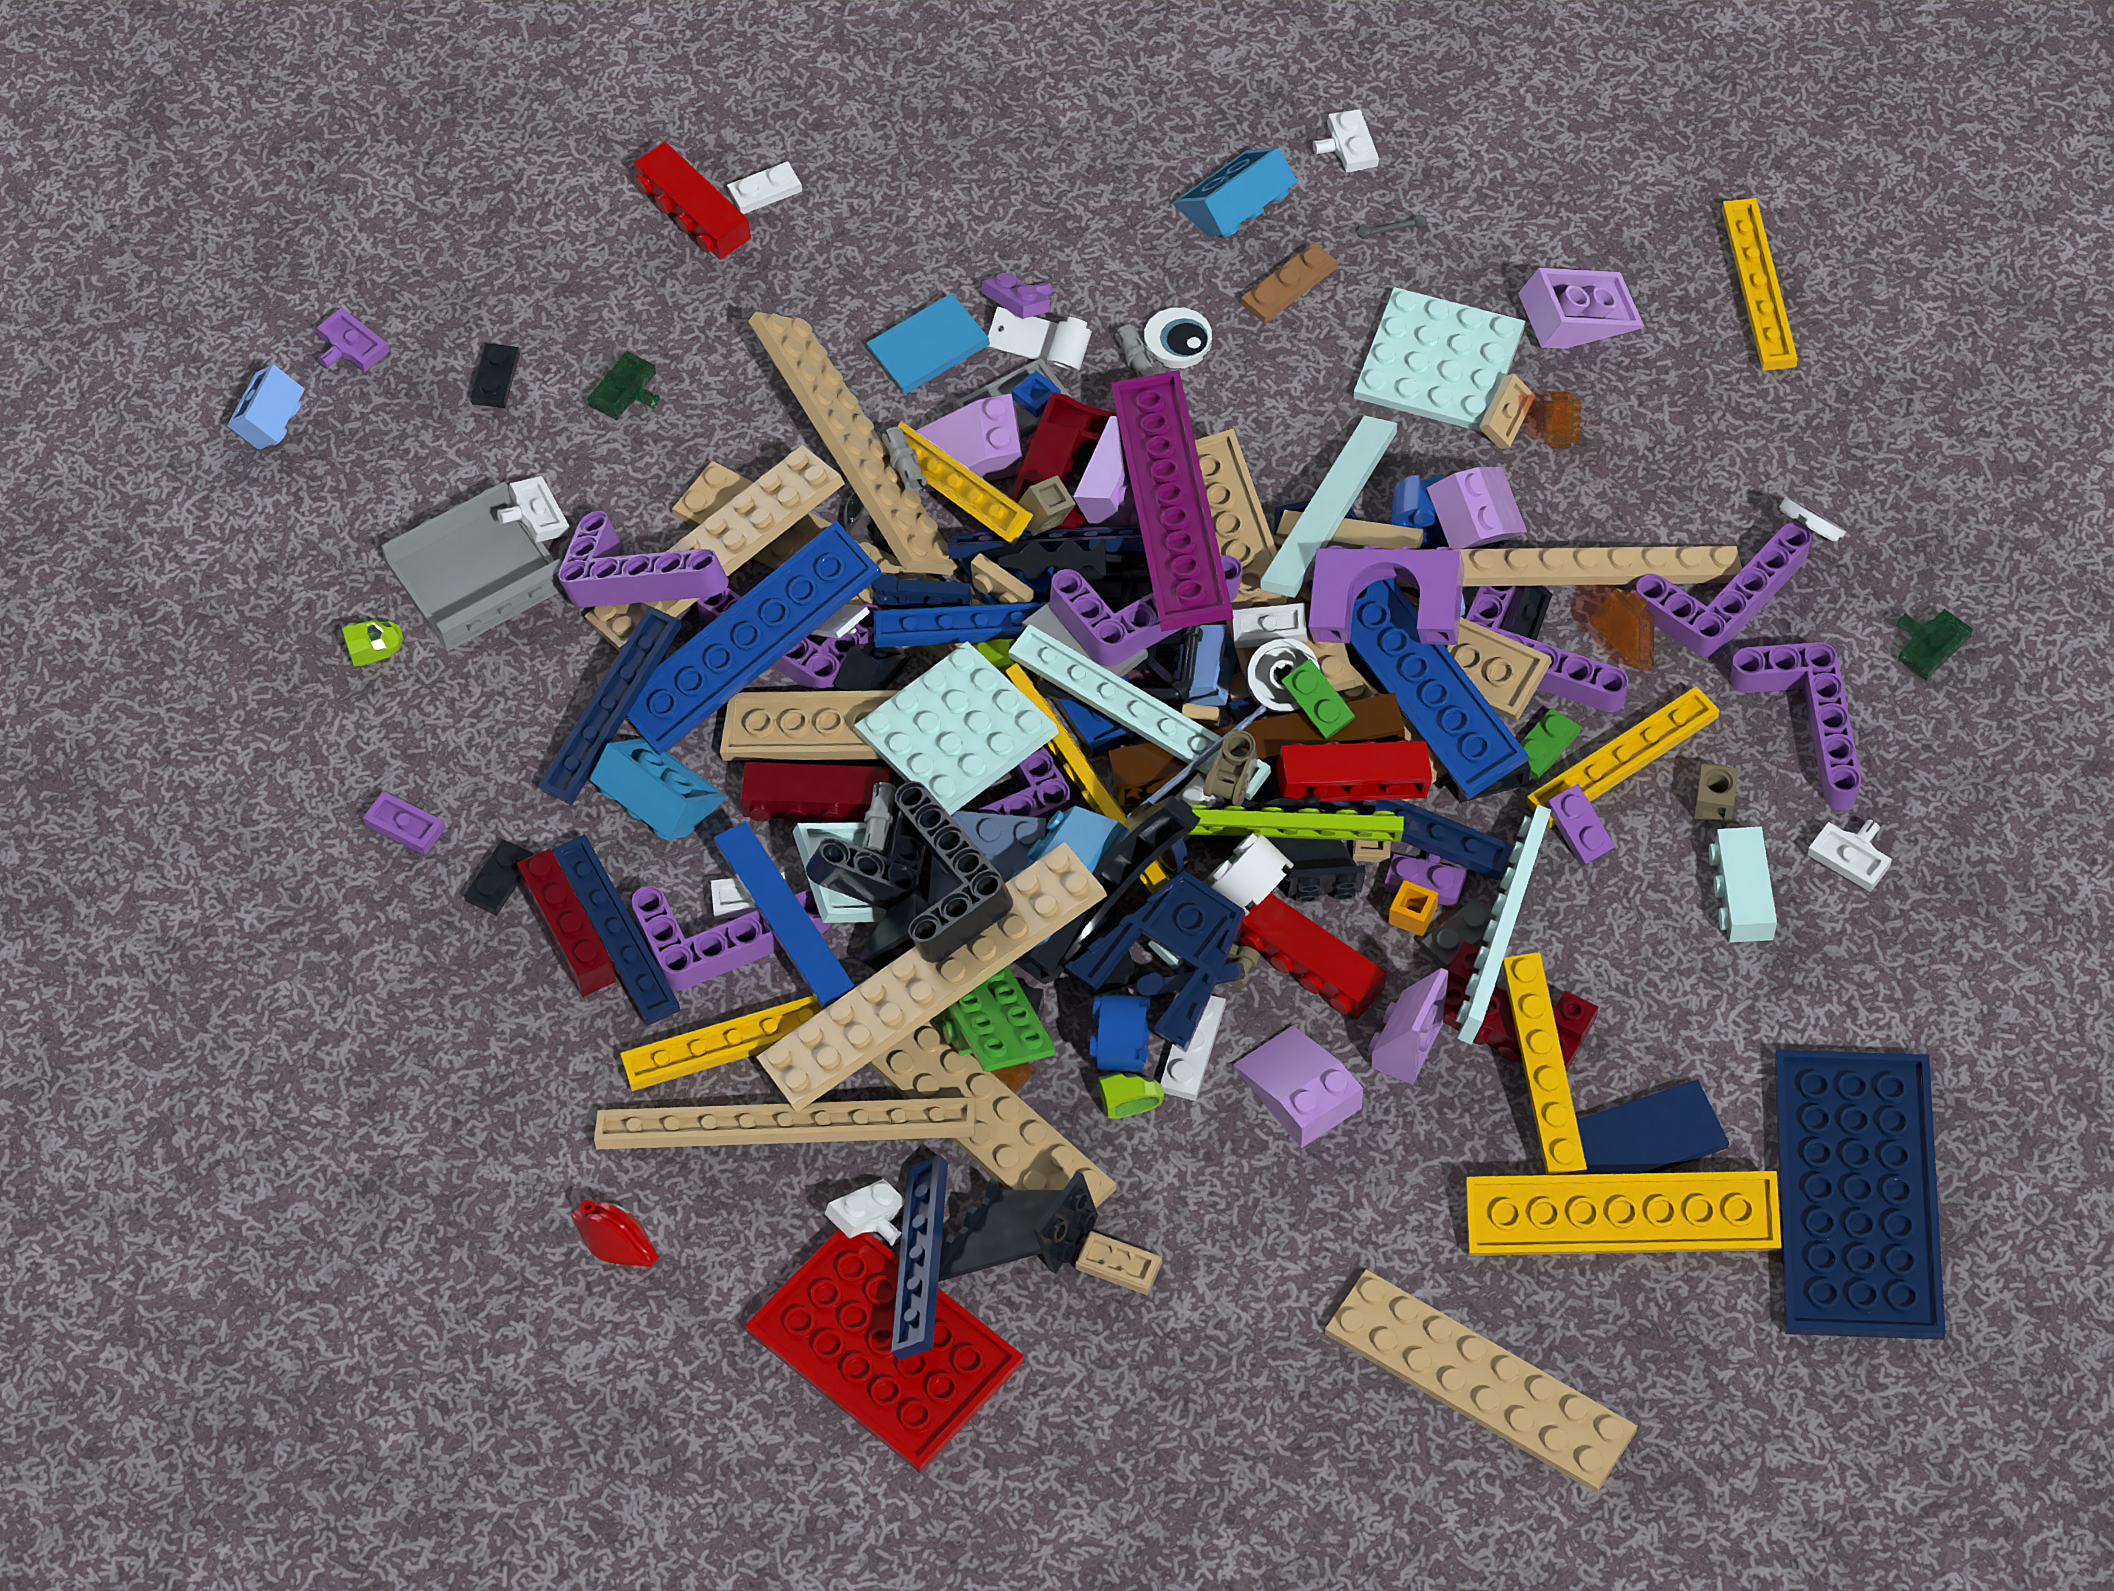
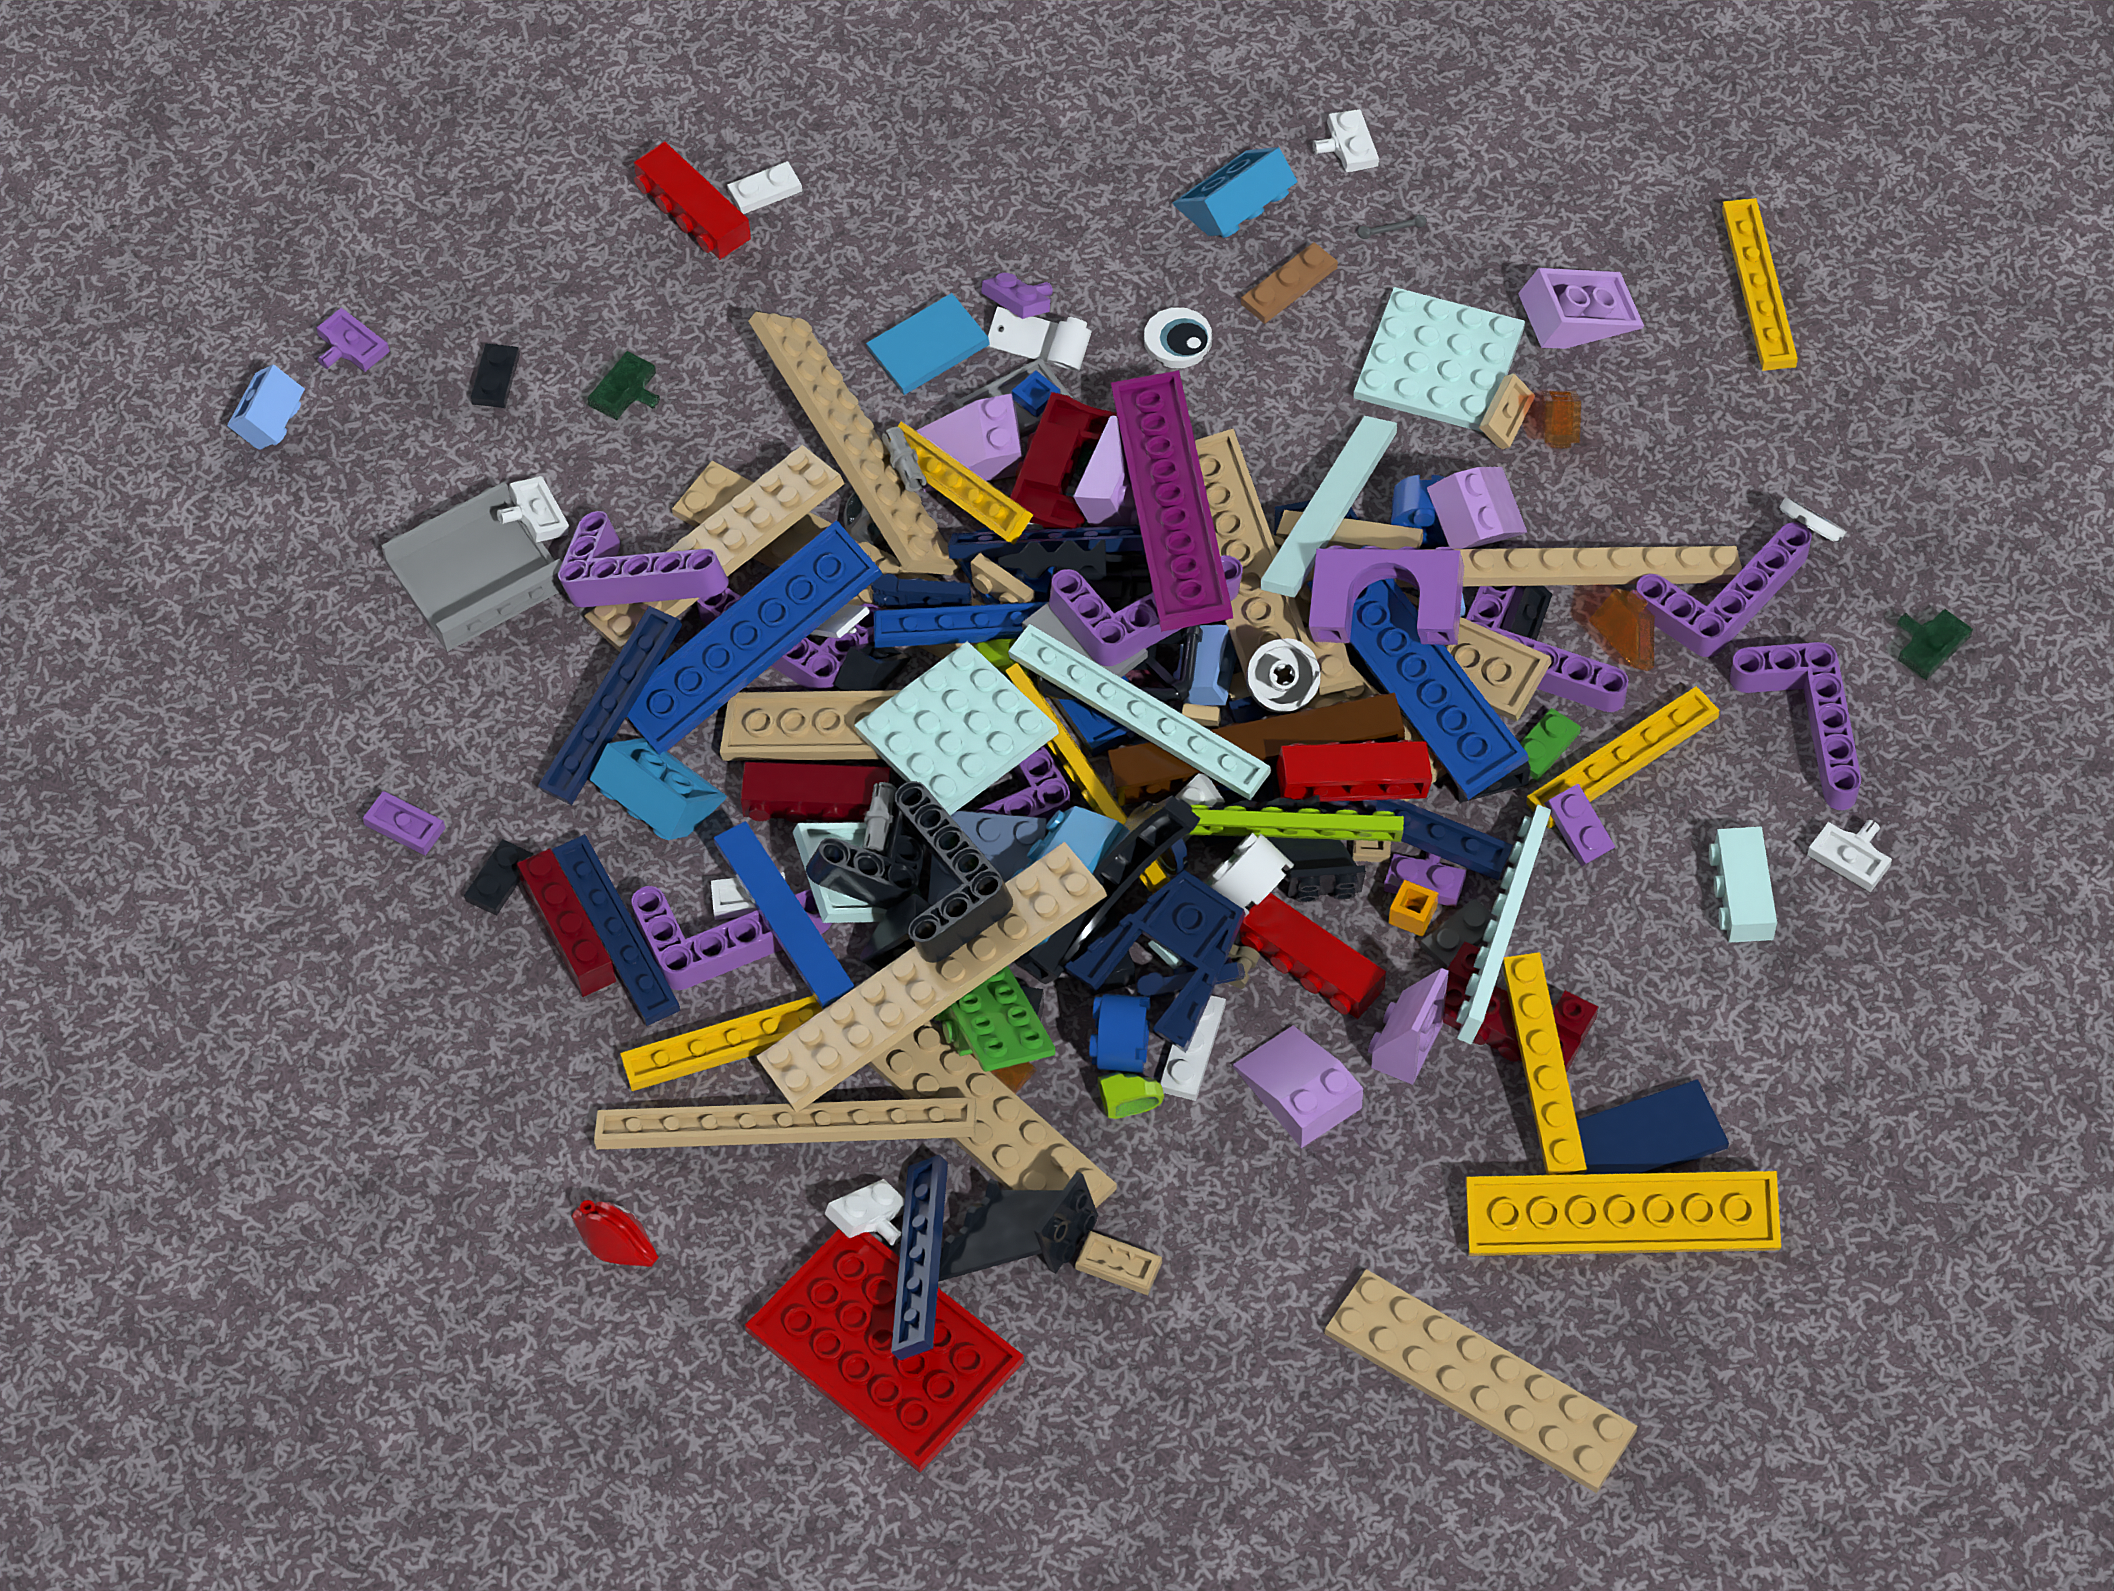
(372, 641): lime rock -> none
(1048, 503): dark tan brick -> none
(1137, 354): light grey pin -> none
(1203, 757): sand blue piece -> none
(1229, 774): dark tan piece -> none
(1263, 624): white plate -> none
(1318, 699): bright green plate -> none
(1714, 805): dark tan brick -> none
(1858, 1195): dark blue plate -> none

